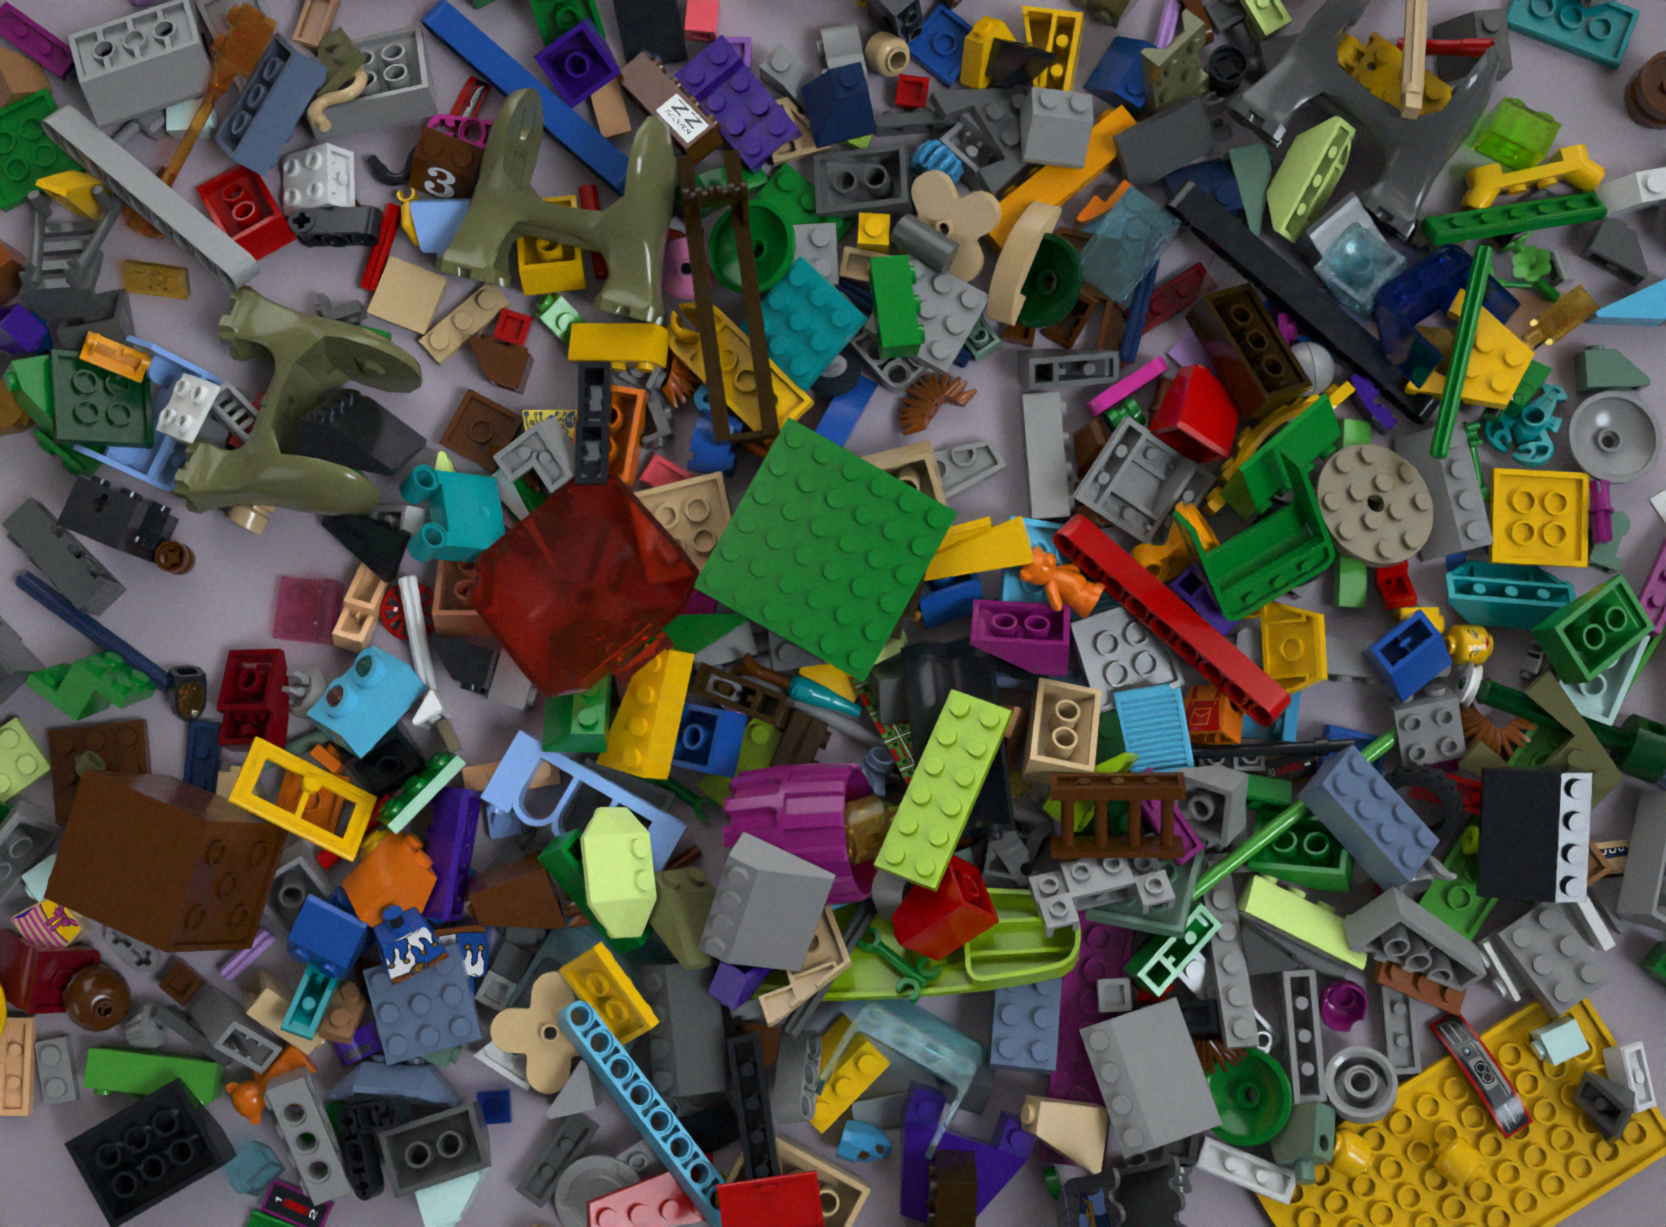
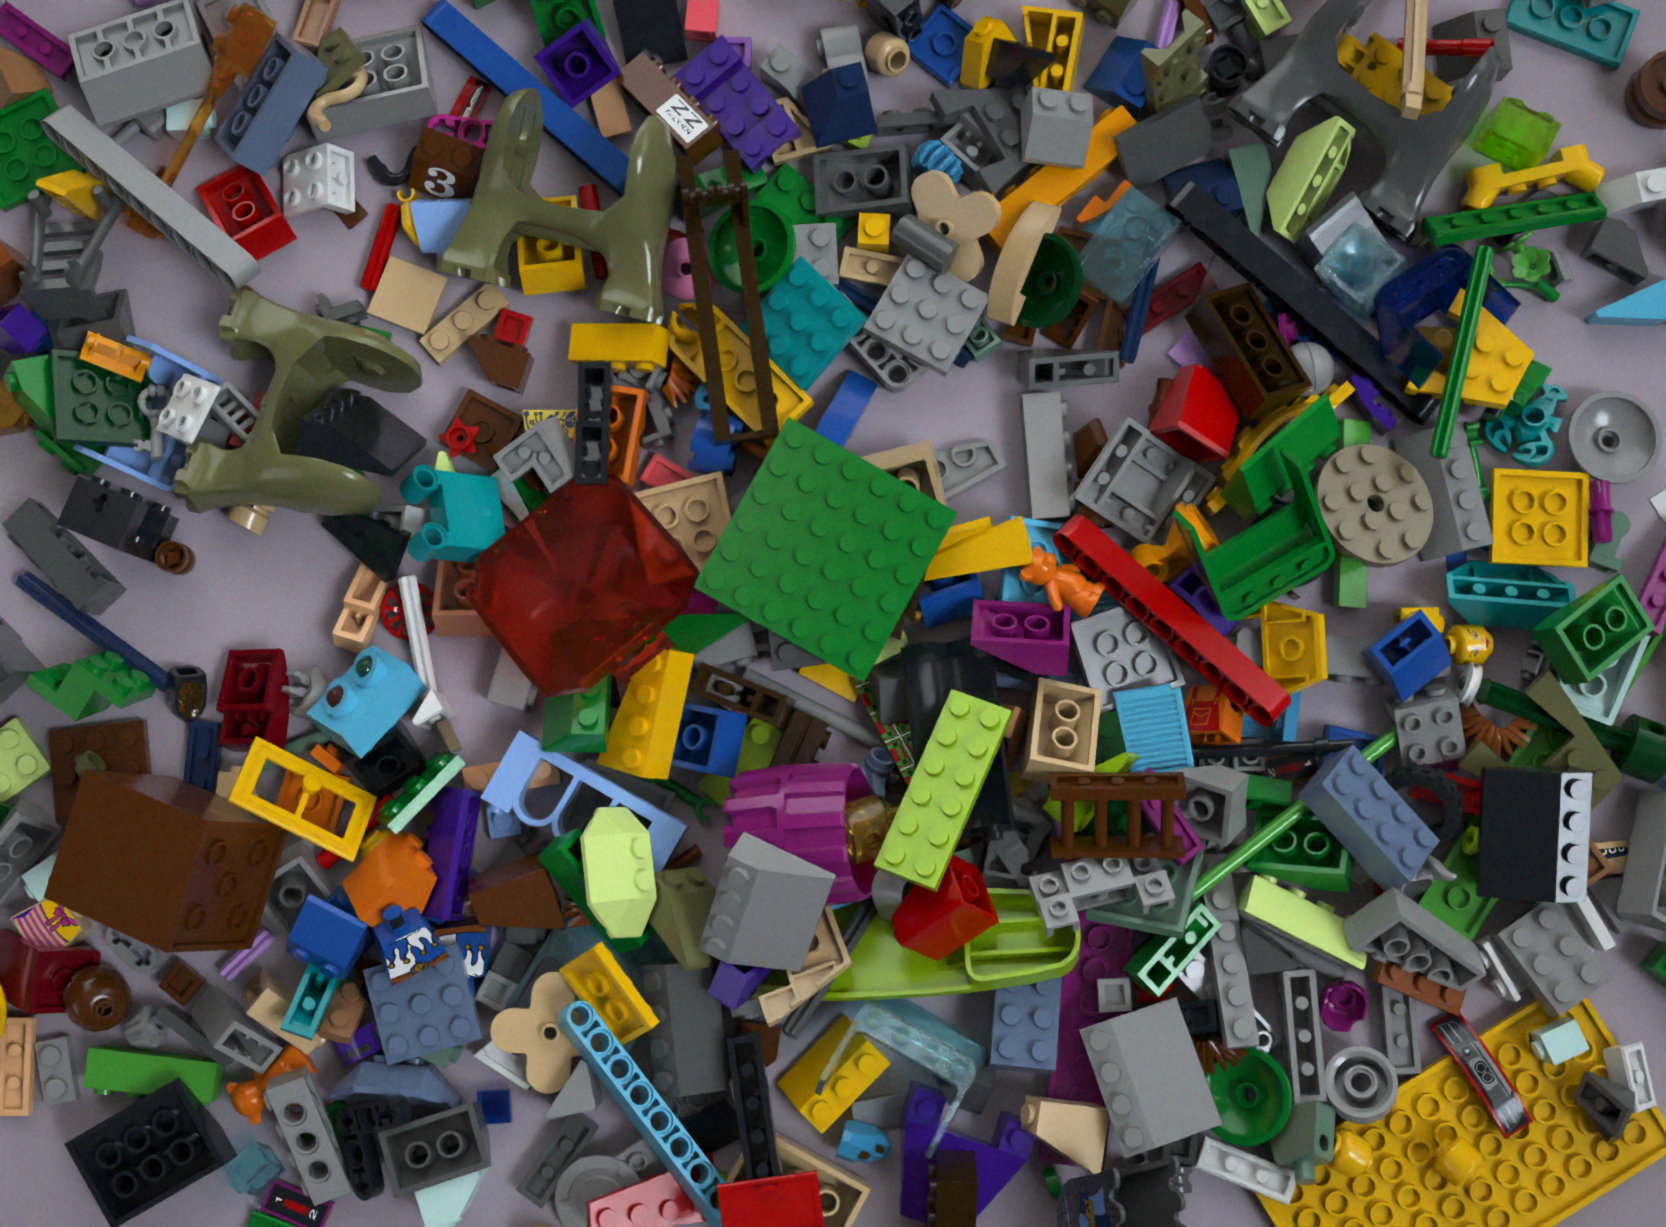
(155, 444): none -> light grey piece
(156, 279): clear yellow plate -> none
(308, 610): clear pink bracket -> none
(337, 226): black piece -> none
(455, 446): none -> red plate
(467, 662): black slope -> none
(557, 315): bright green bracket -> none
(797, 1078): light grey beam -> none
(798, 687): teal piece -> none
(839, 376): black wheel -> none
(895, 306): green brick -> none
(911, 92): red plate -> none
(915, 978): green bar -> none
(930, 399): dark orange hair -> none
(1127, 387): dark pink beam -> none
(1128, 407): green wheel -> none
(1395, 586): red bracket -> none
(1567, 312): clear yellow torso -> none
(1607, 370): sand green slope -> none

